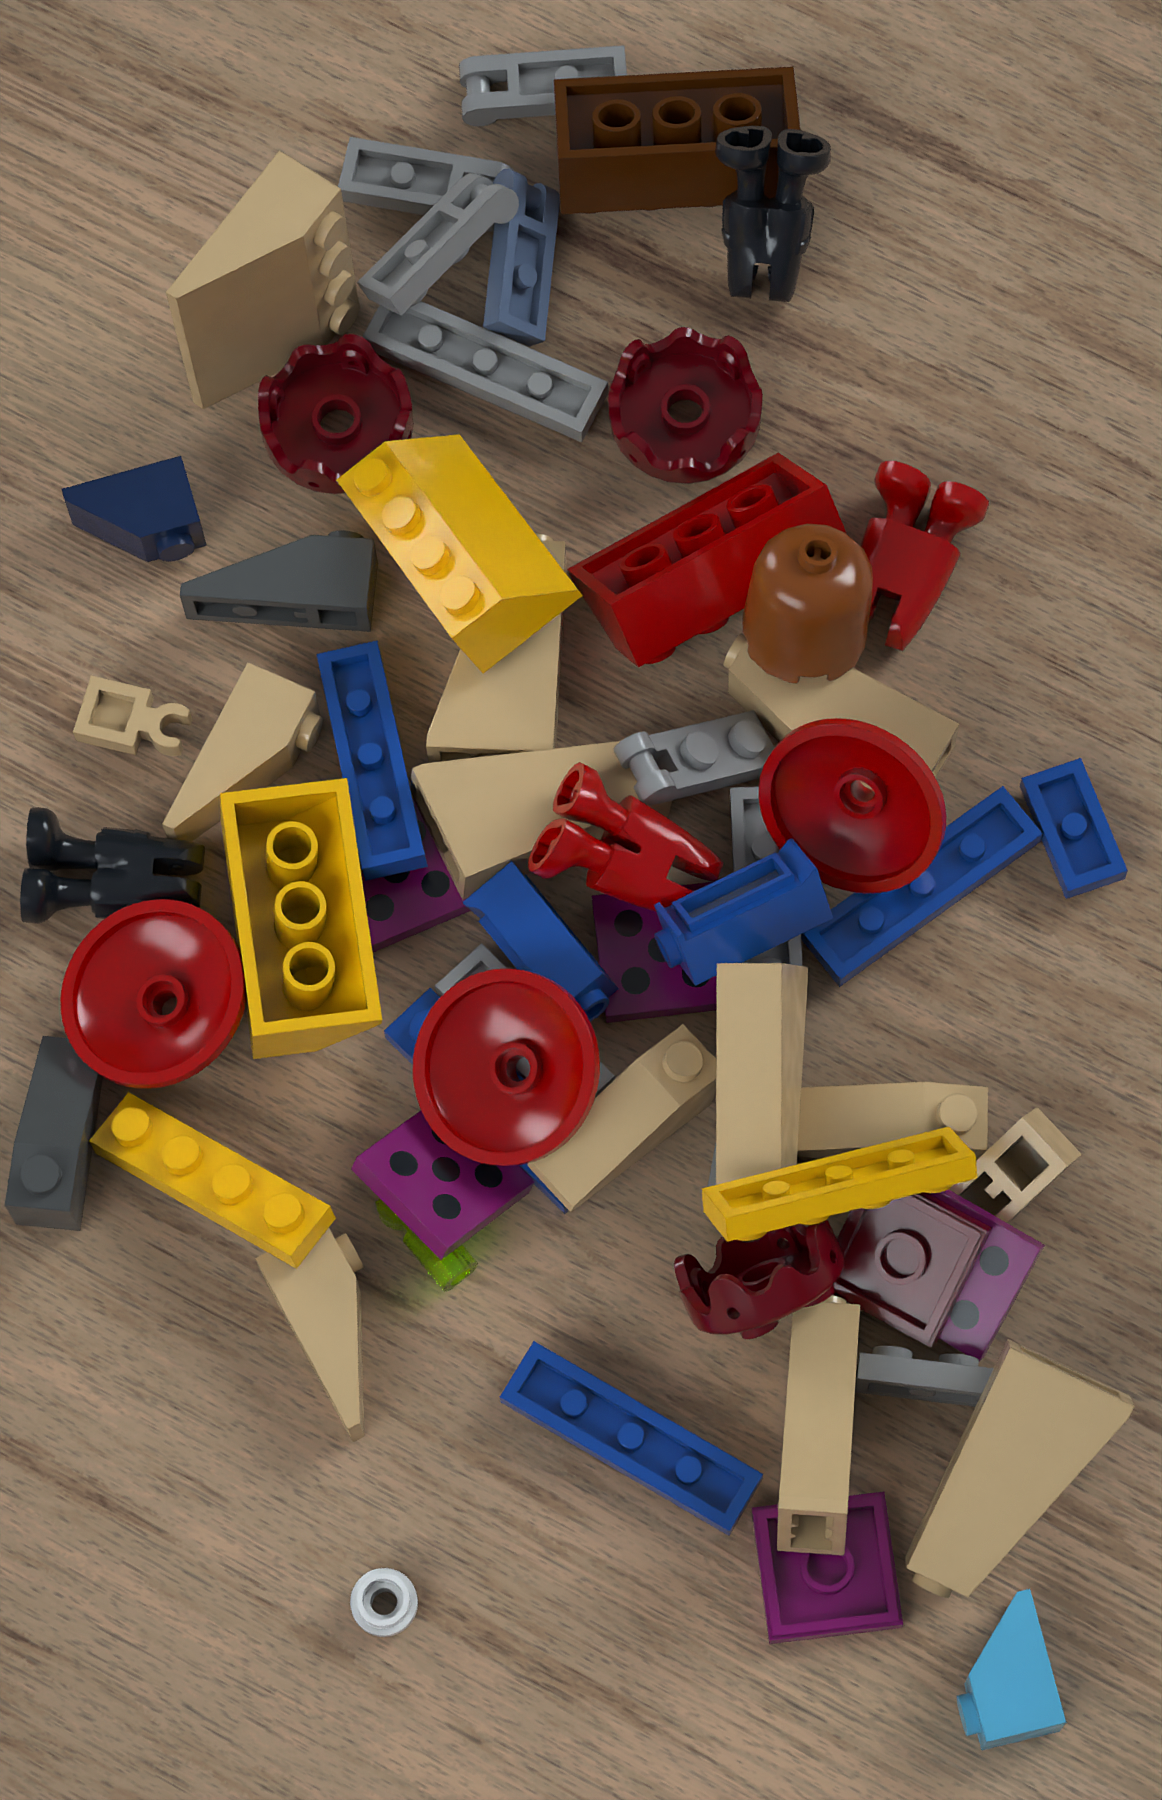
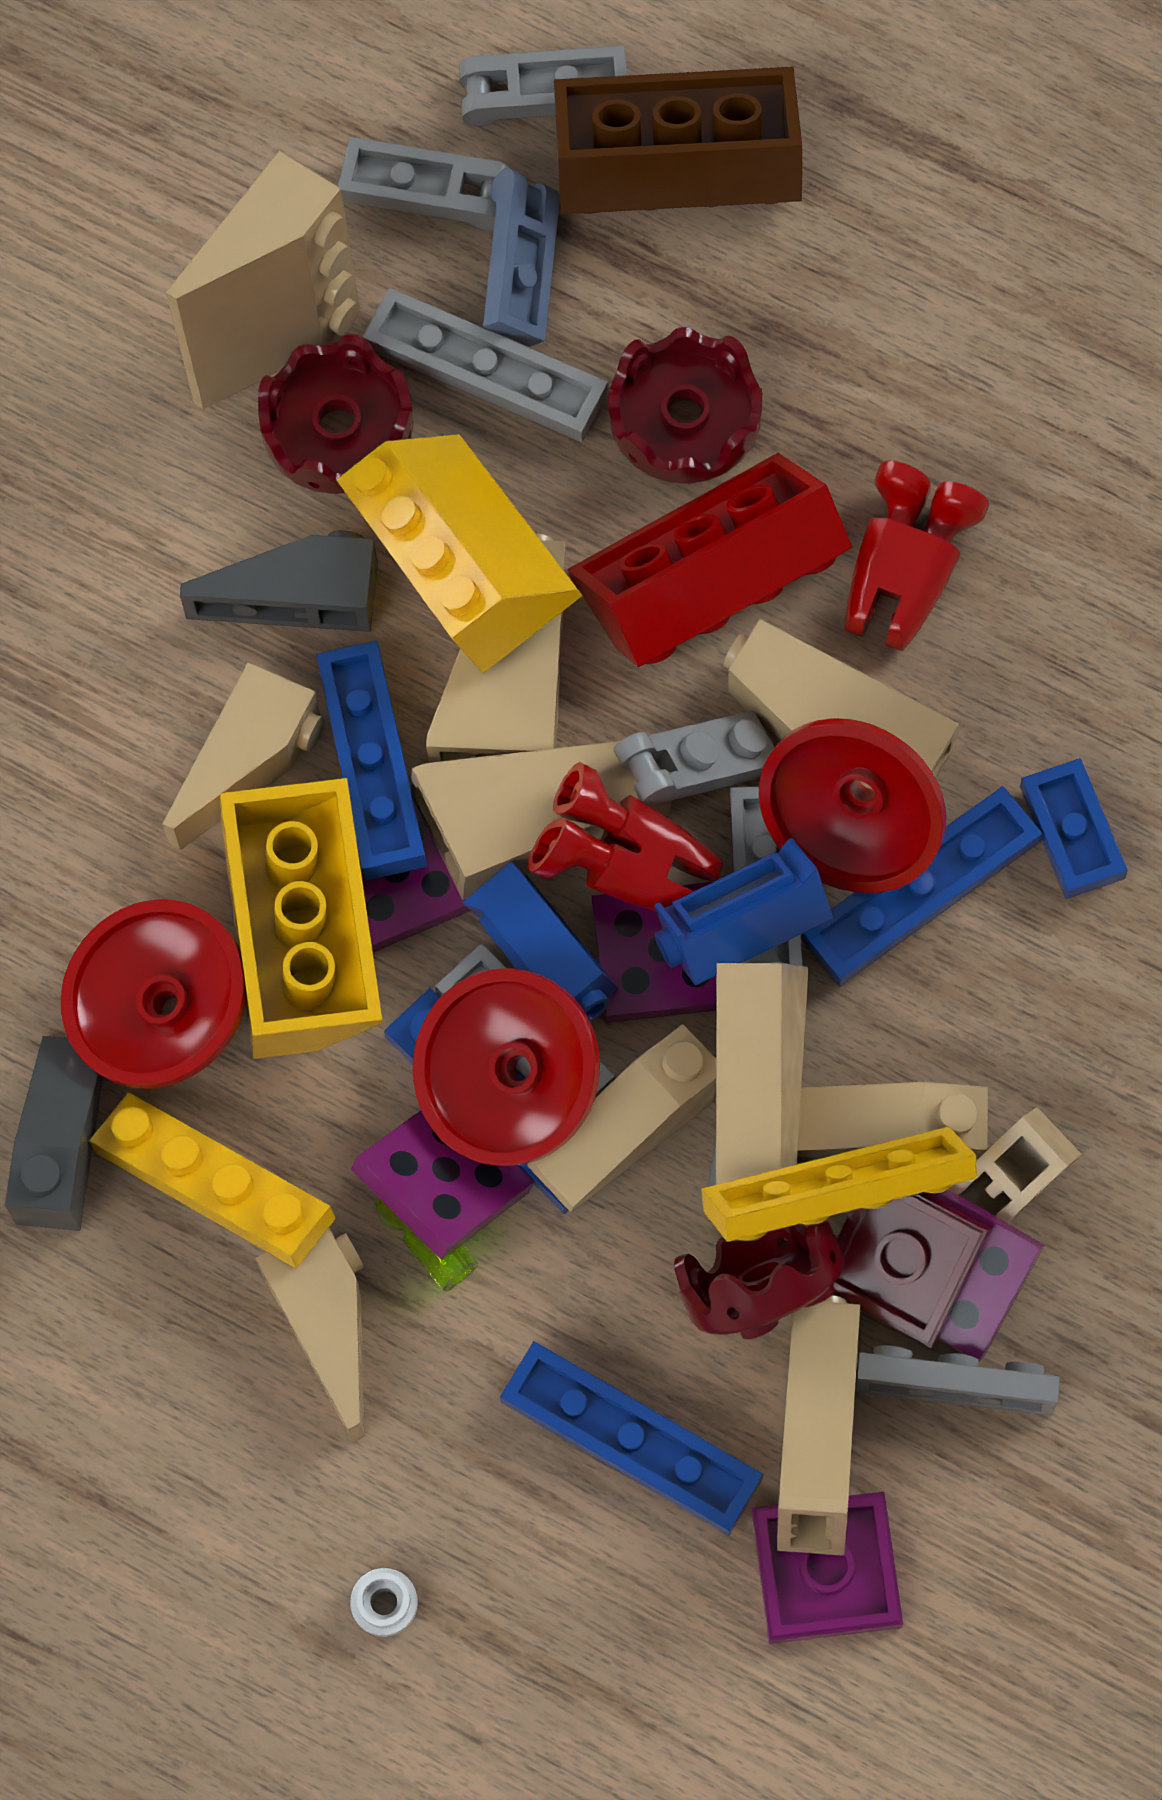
(122, 715): tan plate -> none
(123, 865): black piece -> none
(140, 511): dark blue slope -> none
(438, 242): light grey plate -> none
(764, 227): black piece -> none
(808, 604): dark orange cylinder -> none
(1012, 1682): medium azure slope -> none
(1013, 1461): tan slope -> none

